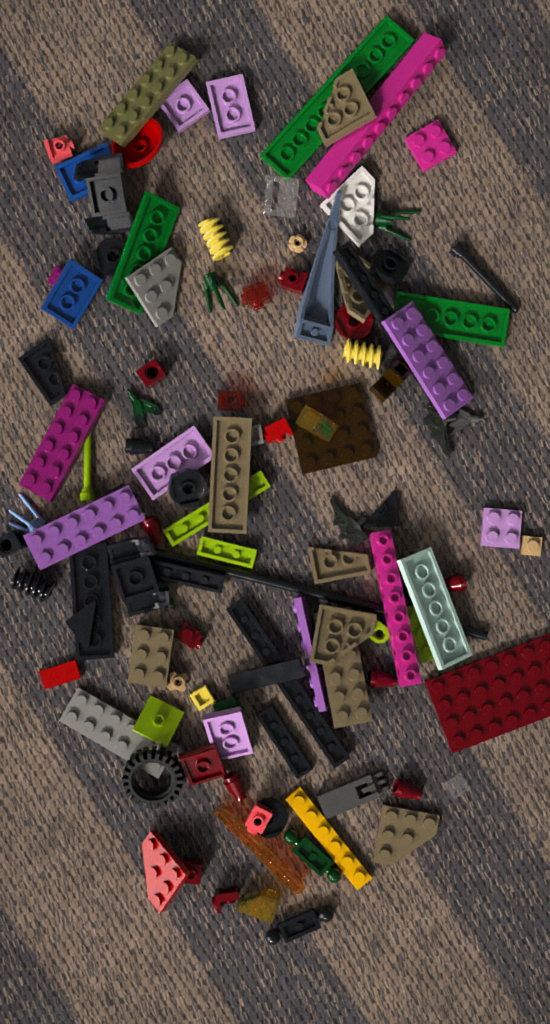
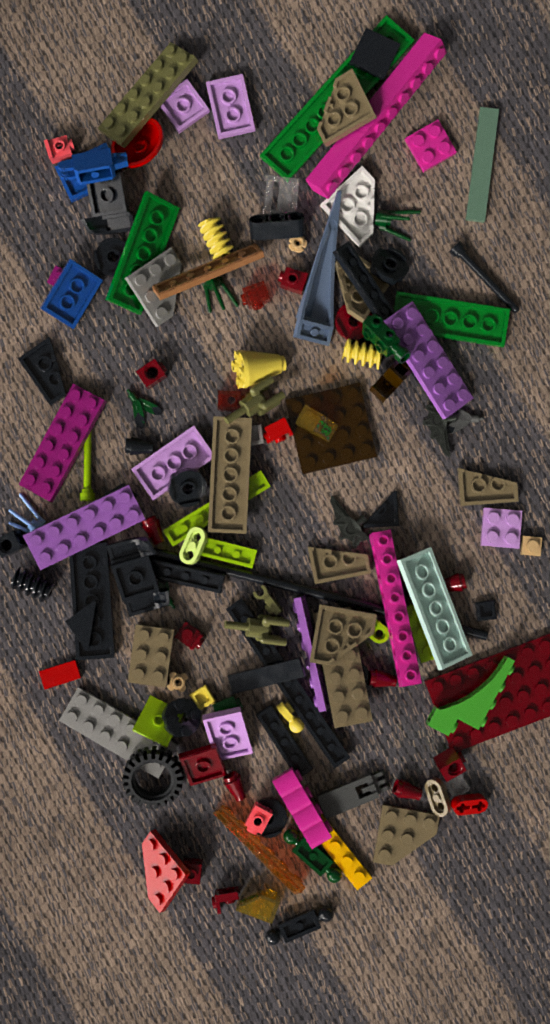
(92, 166): none -> blue hinge
(171, 721): none -> black plate
(191, 544): none -> yellowish green plate
(207, 271): none -> medium nougat tile
(256, 366): none -> light yellow cone
(256, 402): none -> olive plant
(261, 628): none -> olive plant
(271, 604): none -> olive plate
(277, 226): none -> black beam
(295, 724): none -> light yellow plate
(302, 807): none -> dark pink brick
(374, 54): none -> black tile
(379, 337): none -> dark green brick
(436, 796): none -> dark tan plate
(450, 763): none -> dark red brick
(469, 804): none -> red beam
(474, 706): none -> bright green arch
(482, 164): none -> sand green tile
(485, 489): none -> dark tan wing
(485, 610): none -> black tile

